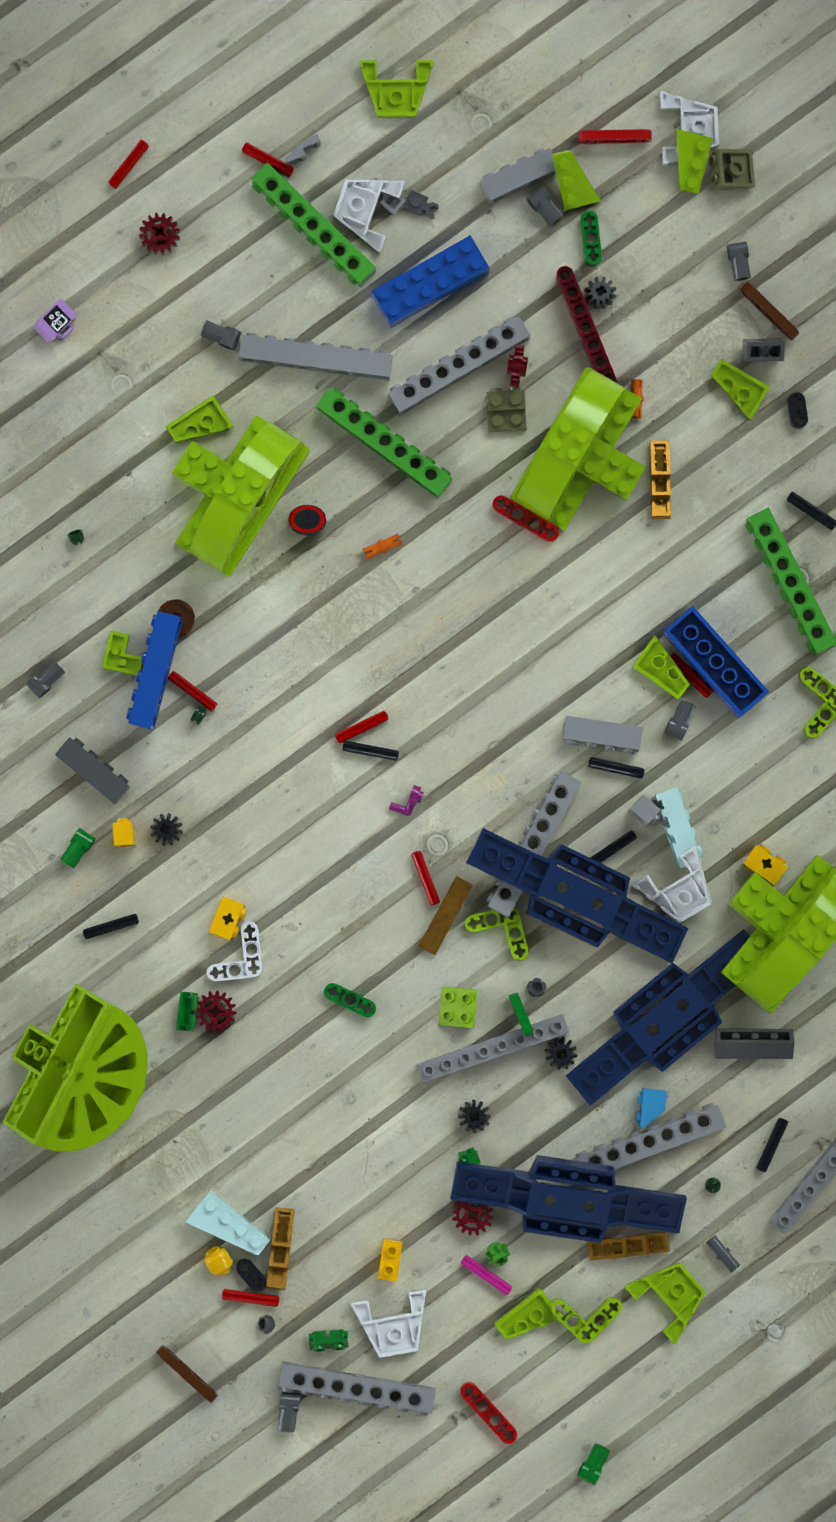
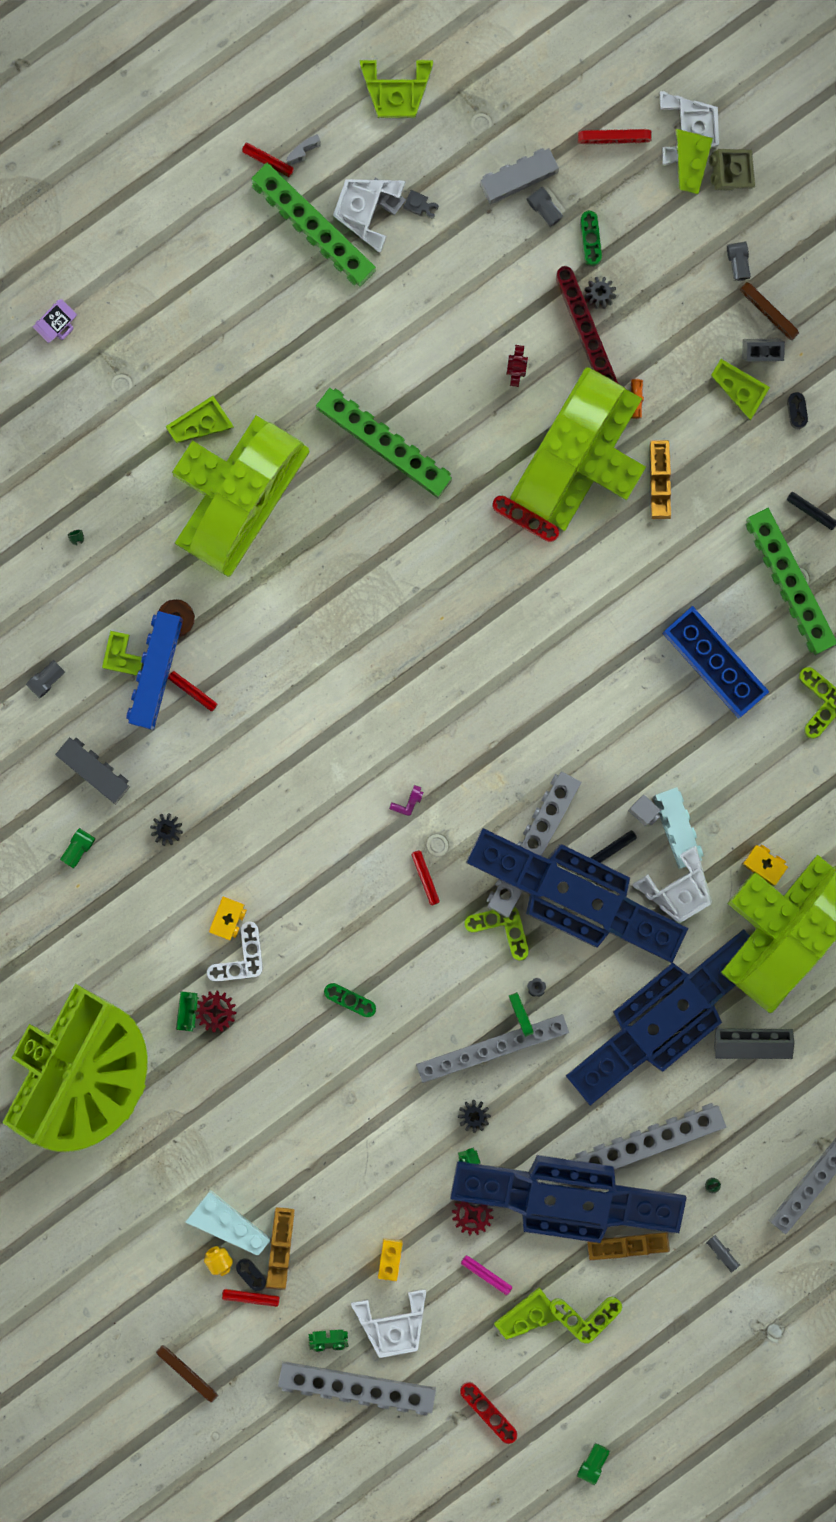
(110, 926): black axle -> none
(124, 833): yellow brick -> none
(128, 164): red axle -> none
(154, 240): dark red gear -> none
(198, 715): dark green bush -> none
(225, 336): dark grey piece -> none
(266, 1324): dark grey plate -> none
(288, 1410): dark grey piece -> none
(307, 520): piece -> none
(315, 357): light grey brick -> none
(361, 726): red axle -> none
(370, 750): black axle -> none
(382, 546): orange pin -> none
(430, 281): blue brick -> none
(445, 915): pearl gold slope -> none
(458, 1007): lime hinge -> none
(497, 1253): bright green gear -> none
(506, 410): olive plate -> none
(512, 325): light grey brick -> none
(560, 1046): black gear -> none
(572, 181): lime wing -> none
(603, 734): light grey brick -> none
(615, 767): black axle -> none
(652, 1105): dark azure slope -> none
(661, 668): lime wing -> none
(677, 1290): lime wing -> none
(679, 723): dark grey piece -> none
(692, 677): red axle -> none
(772, 1145): black axle -> none

